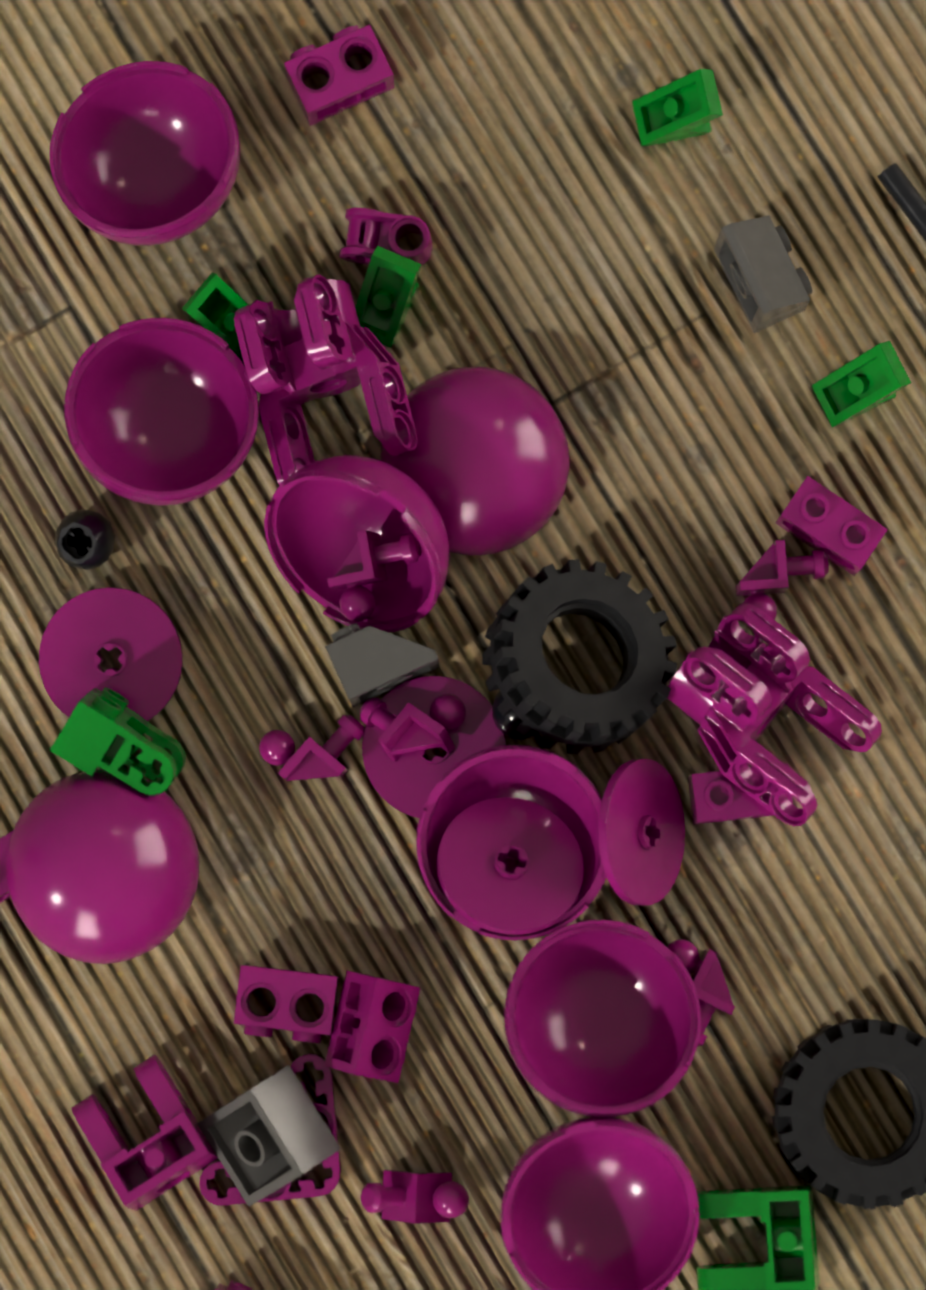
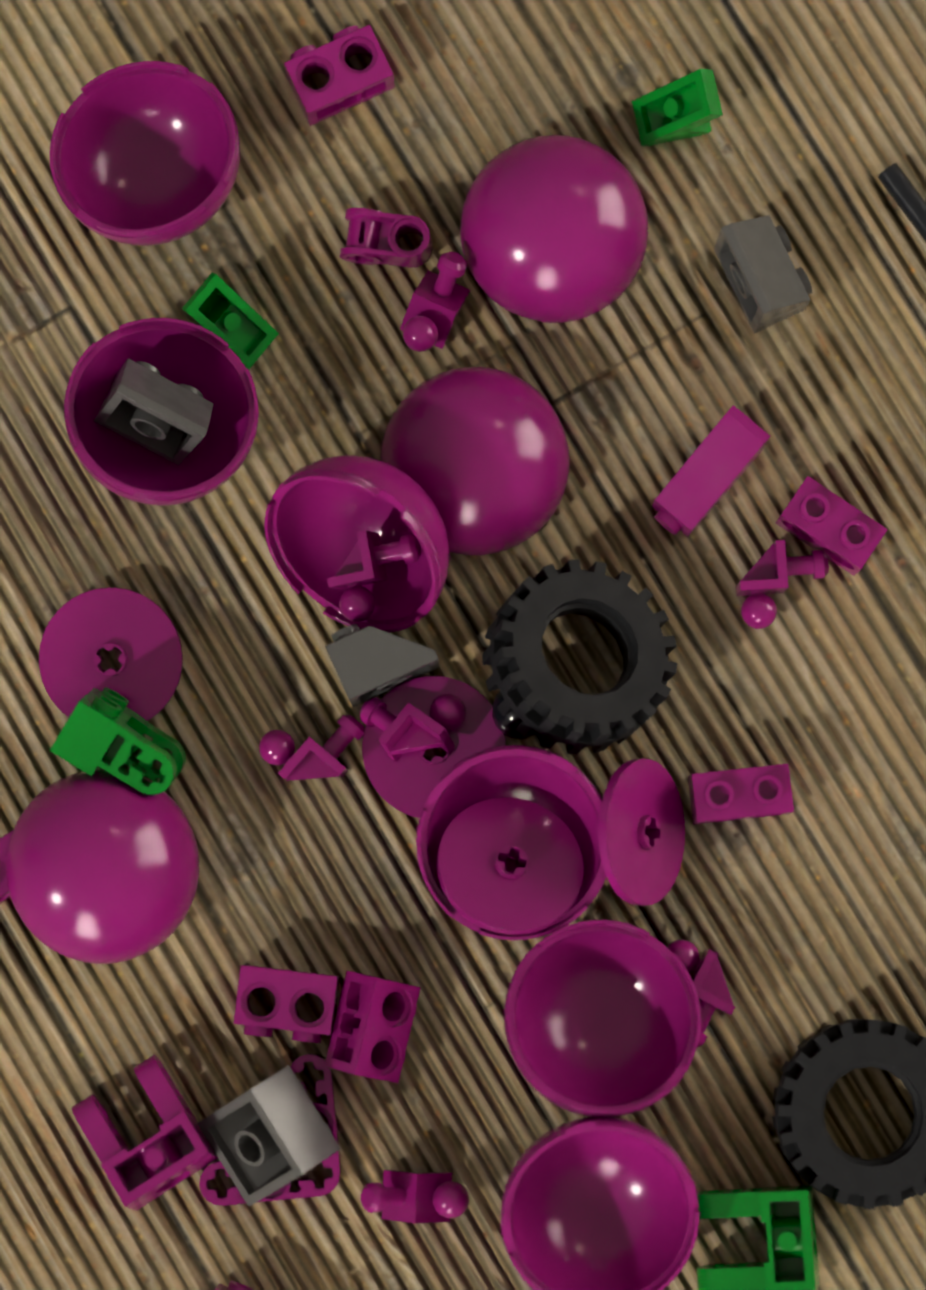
(85, 539): black piece -> none
(155, 411): none -> dark grey slope
(315, 356): magenta piece -> none
(387, 294): green slope -> none
(435, 305): none -> magenta piece
(554, 228): none -> magenta piece
(709, 472): none -> magenta slope
(742, 686): magenta piece -> none
(861, 384): green slope -> none

